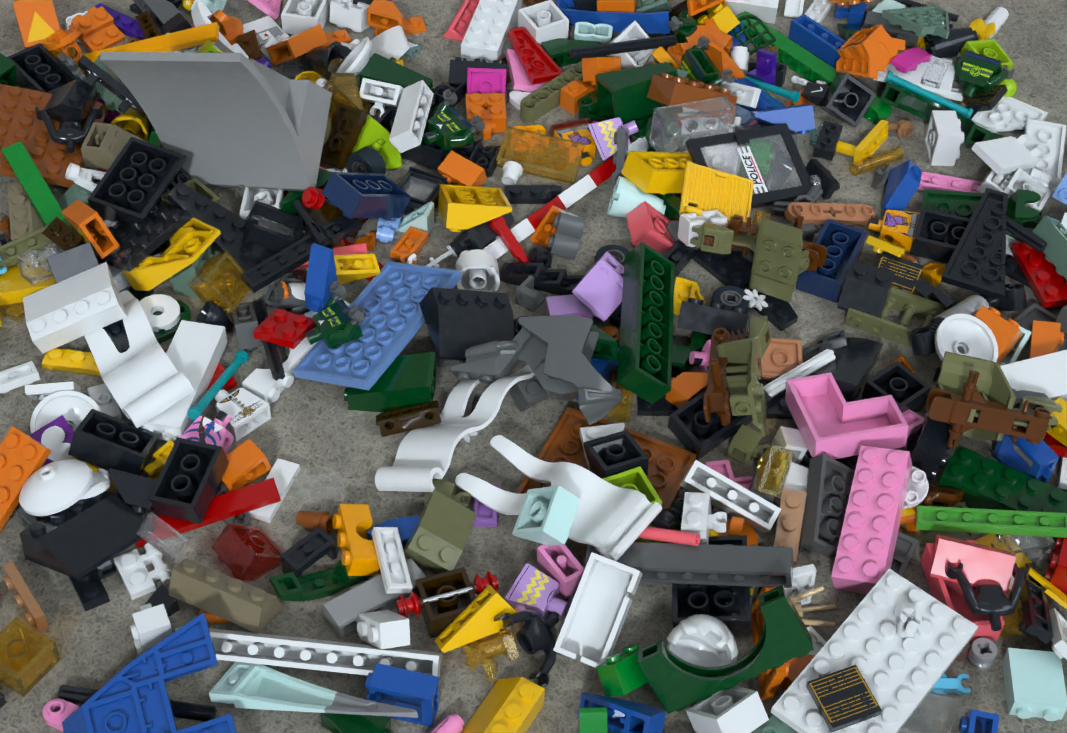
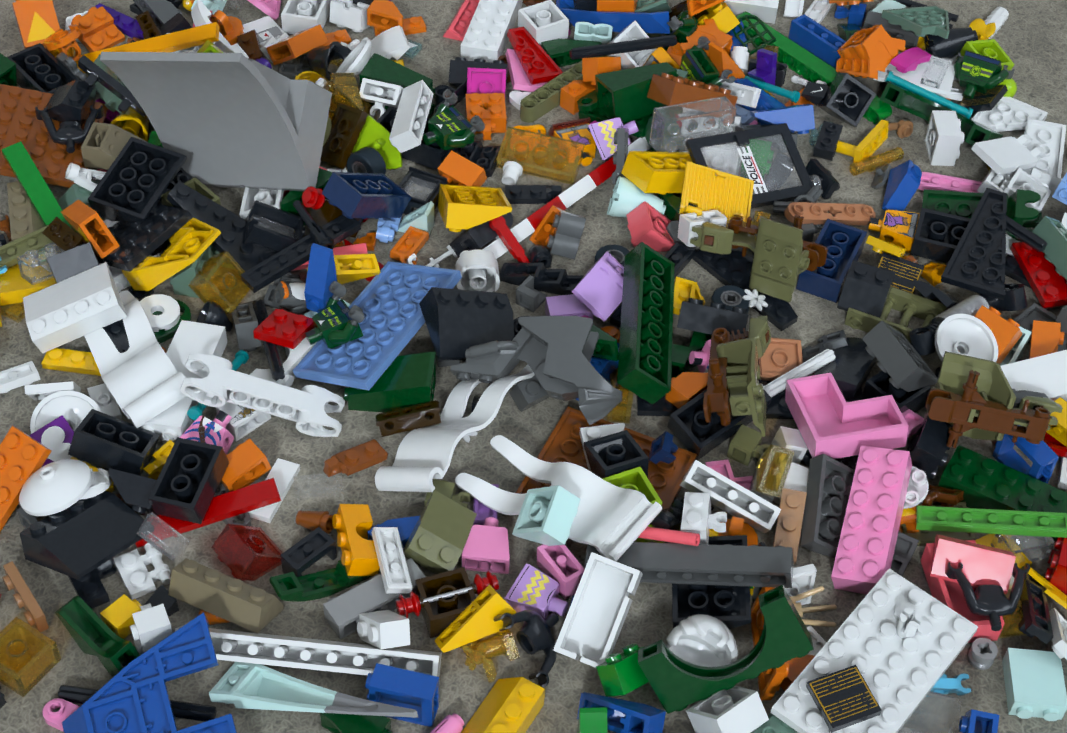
(95, 636): none -> dark green arch
(119, 615): none -> yellow brick
(222, 385): none -> white piece
(355, 459): none -> dark orange hinge
(487, 548): none -> bright pink torso
(663, 448): none -> dark blue tile
(898, 358): none -> dark grey slope

